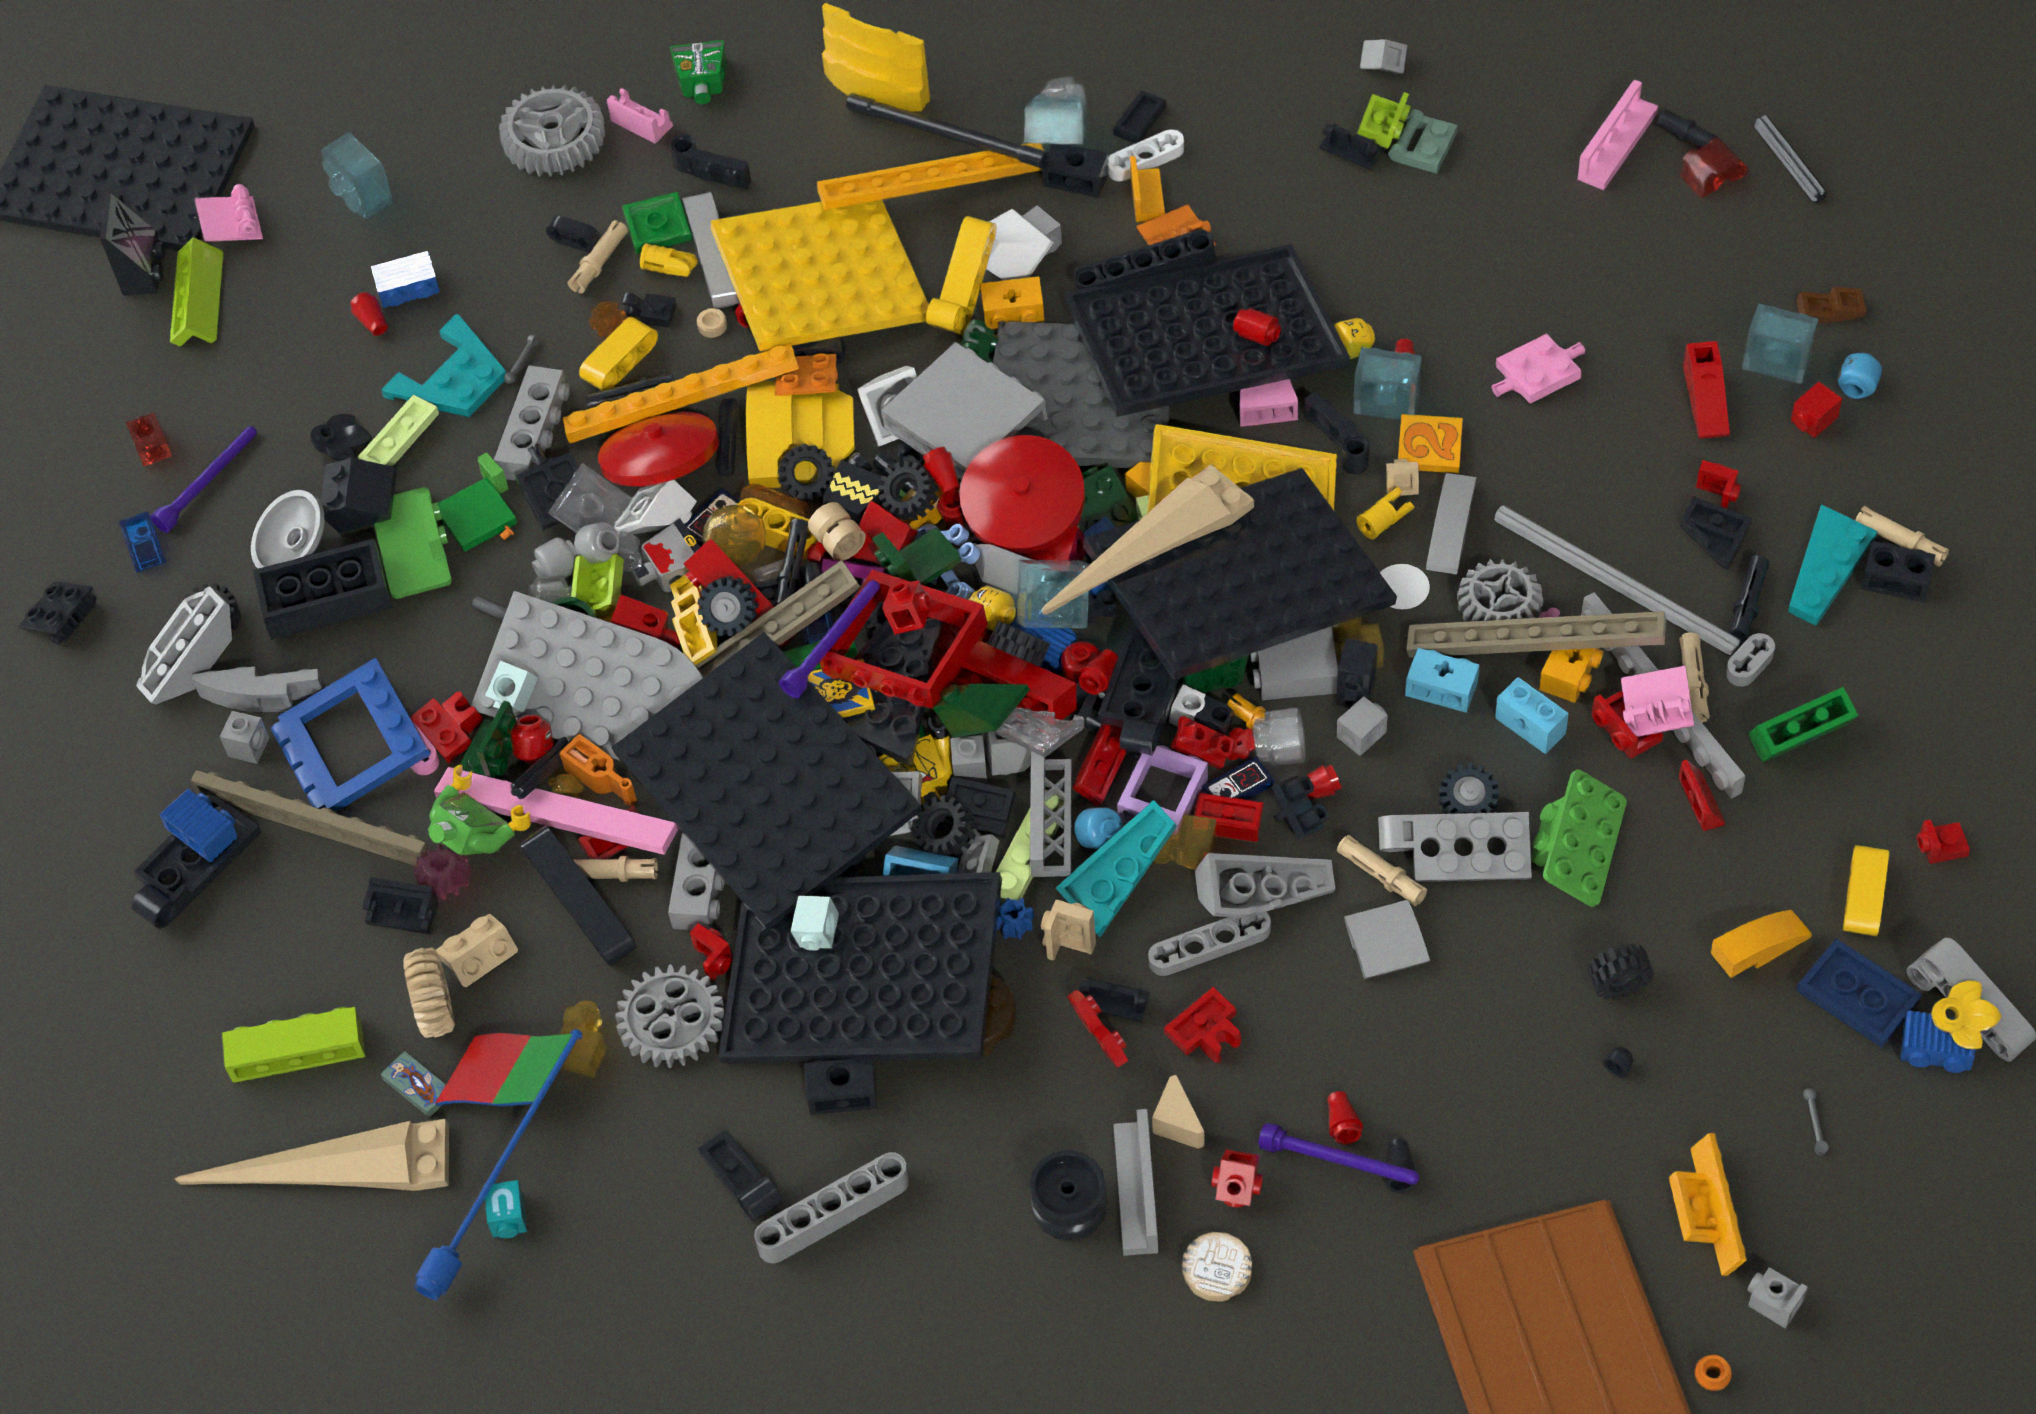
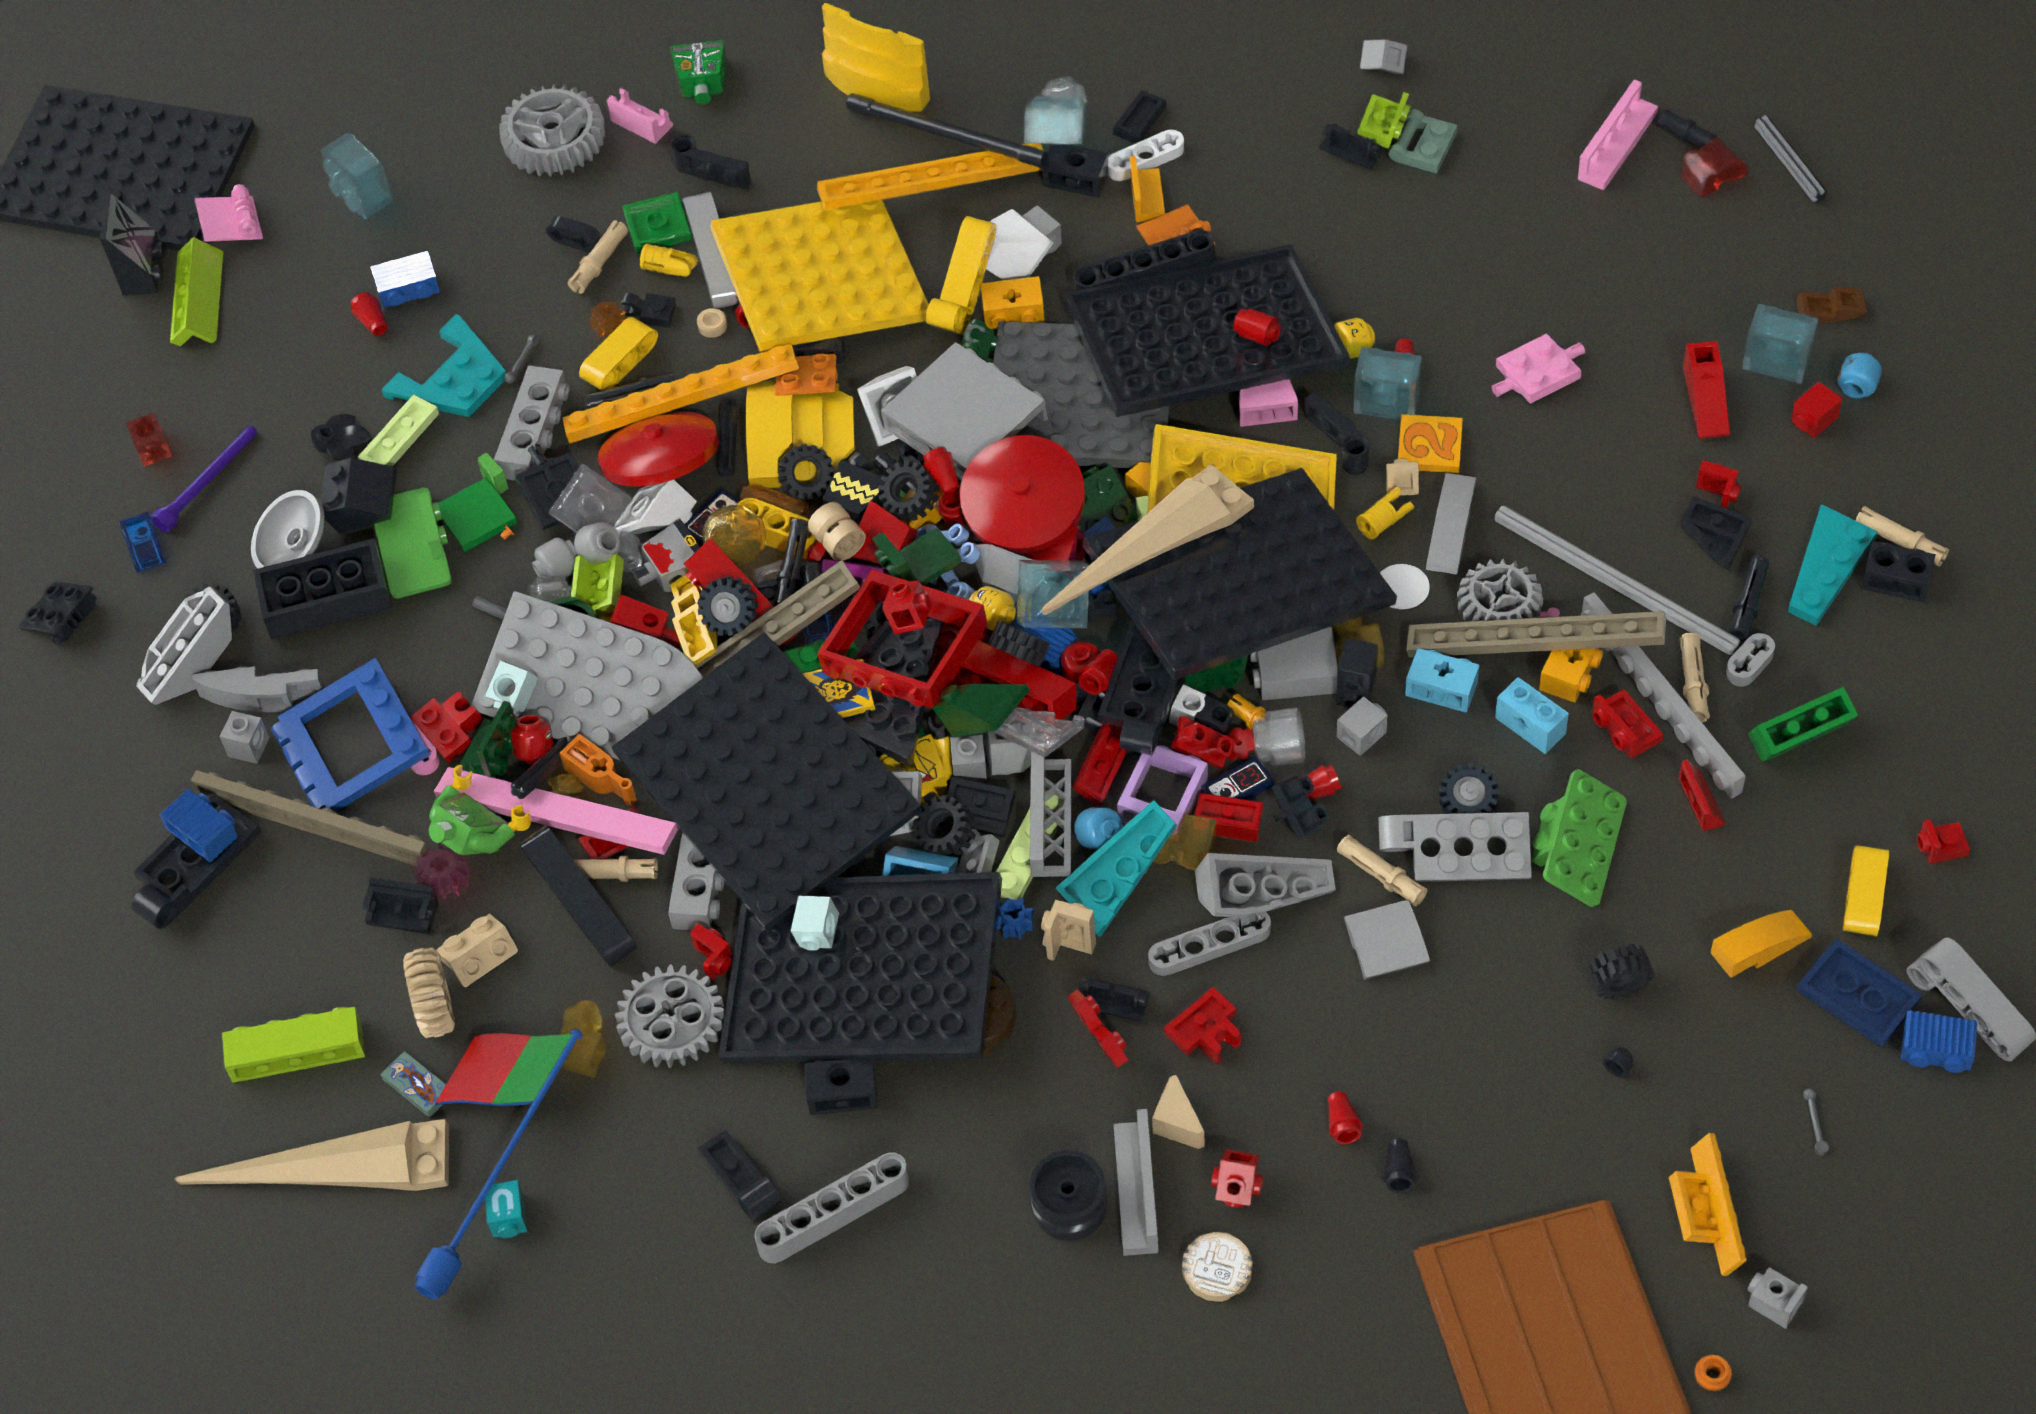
(795, 681): dark purple piece -> none
(1274, 1138): dark purple piece -> none
(1657, 701): bright pink hinge -> none
(1970, 1014): yellow plate -> none

